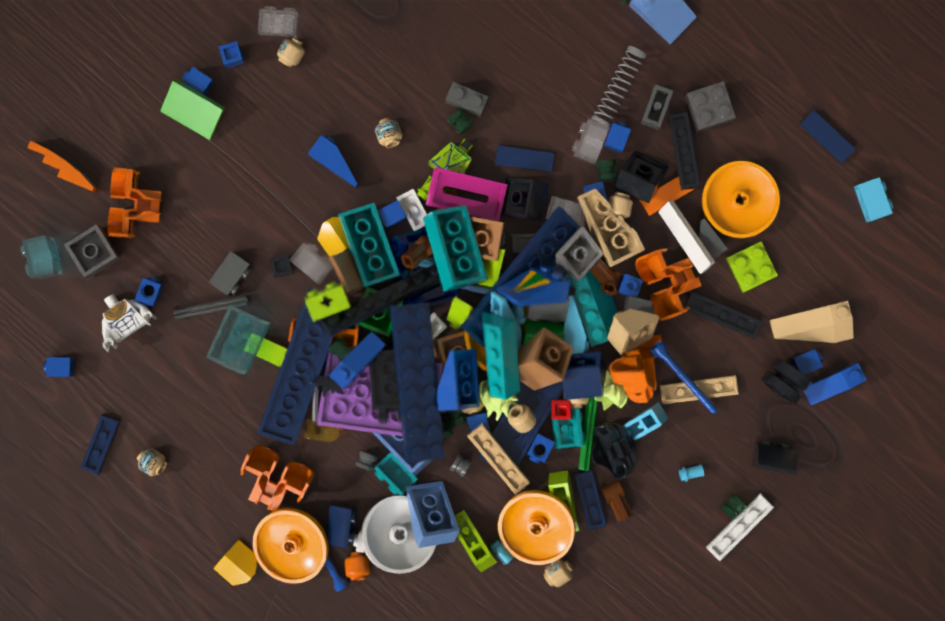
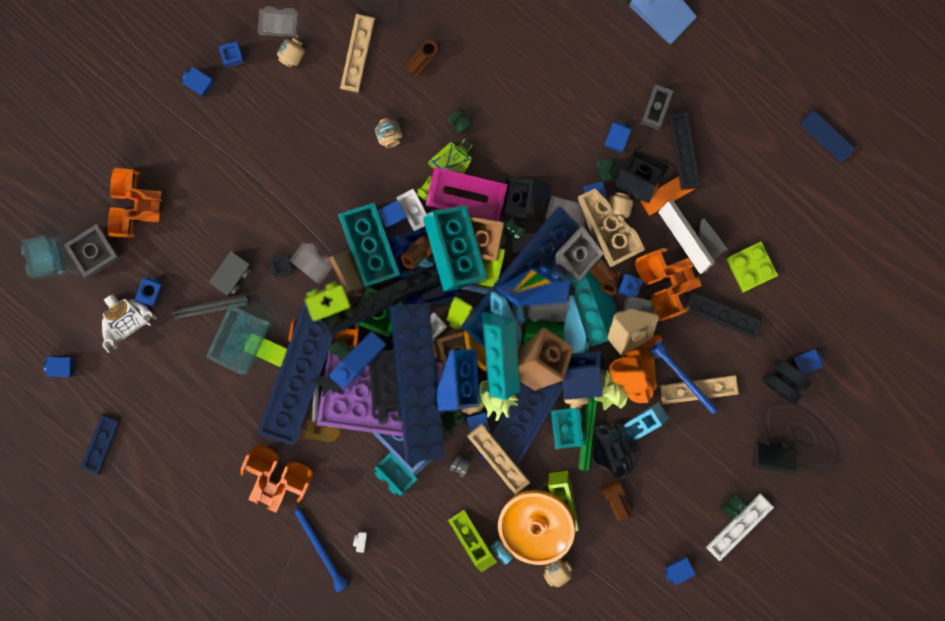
(67, 170): orange slope -> none
(151, 462): head -> none
(192, 109): tile -> none
(237, 564): yellow slope -> none
(290, 545): light orange dish -> none
(329, 155): blue slope -> none
(333, 237): yellow slope -> none
(340, 525): dark blue slope -> none
(357, 53): none -> tan tile
(357, 566): orange head -> none
(366, 460): dark grey wheel -> none
(390, 538): white dish -> none
(421, 59): none -> reddish brown piece
(431, 514): medium blue slope -> none
(466, 99): dark grey brick -> none
(513, 228): none -> clear green wheel
(522, 418): tan head -> none
(524, 159): dark blue tile -> none
(540, 439): blue brick -> none
(562, 410): red slope -> none
(590, 500): dark blue tile -> none
(591, 141): clear brick -> none
(635, 51): light grey piece -> none
(679, 571): none -> blue brick
(691, 472): medium azure pin -> none
(710, 106): flat silver brick -> none
(758, 196): light orange dish -> none
(822, 324): tan wedge -> none
(835, 383): blue slope -> none
(873, 199): medium azure brick -> none

